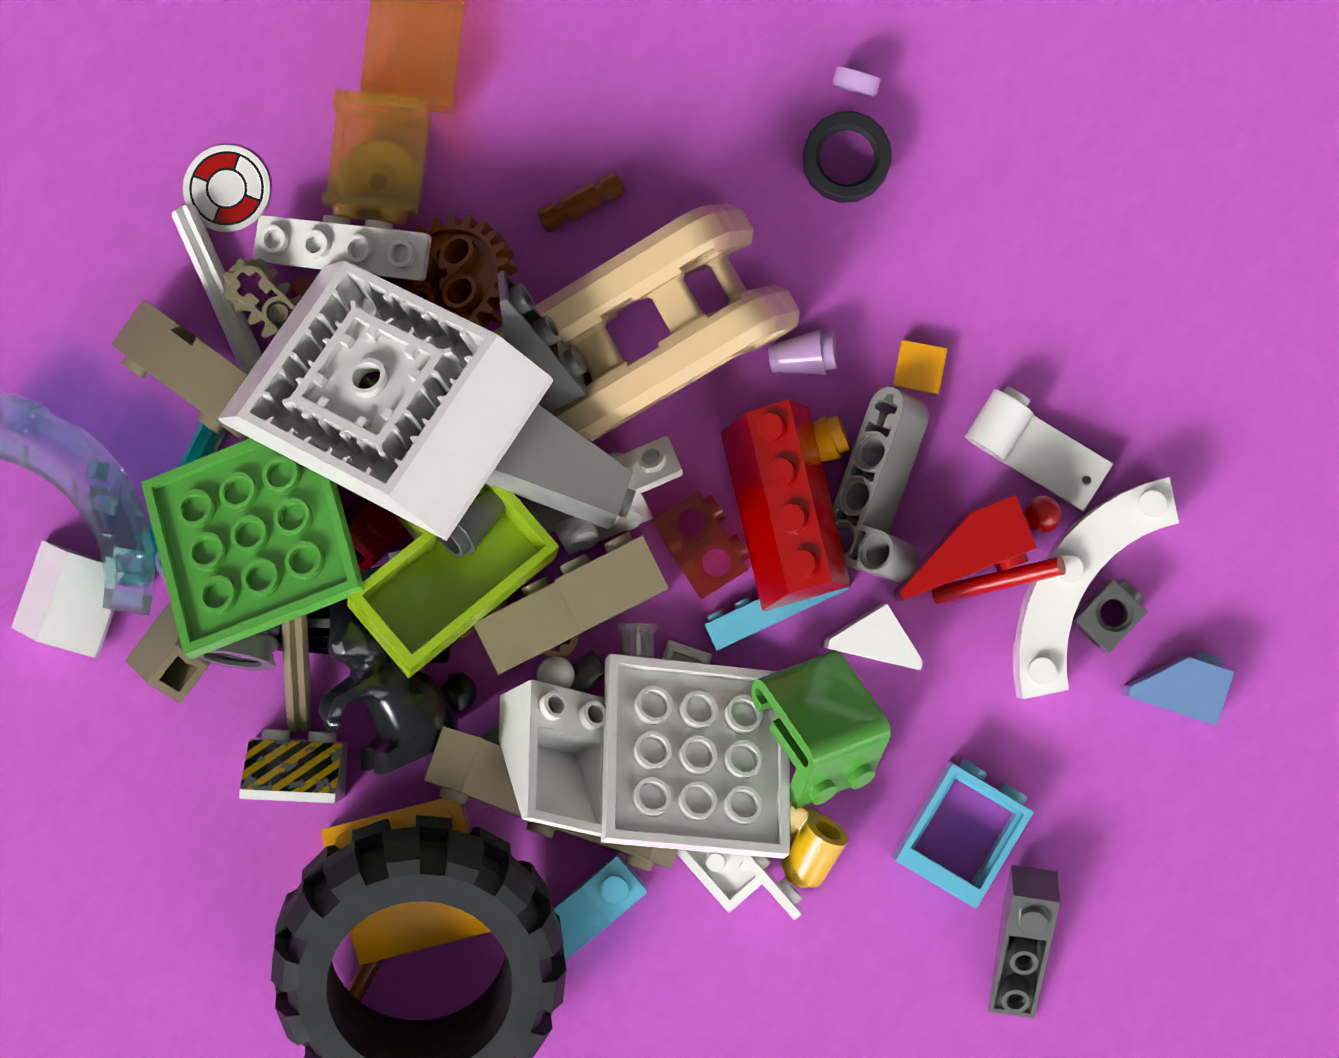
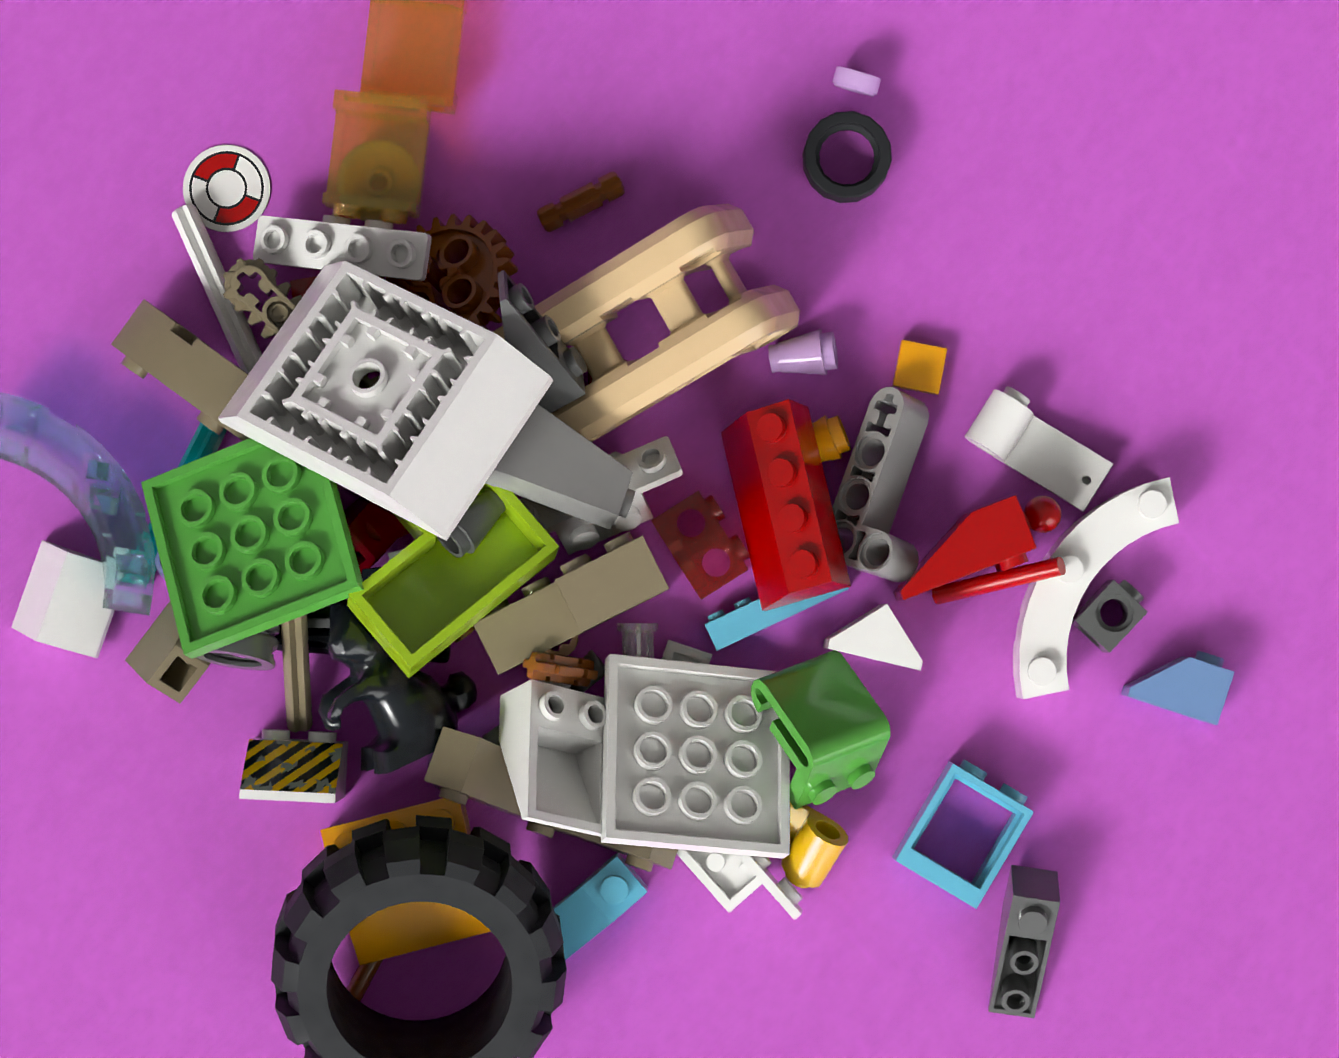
(560, 669): none -> dark orange axle

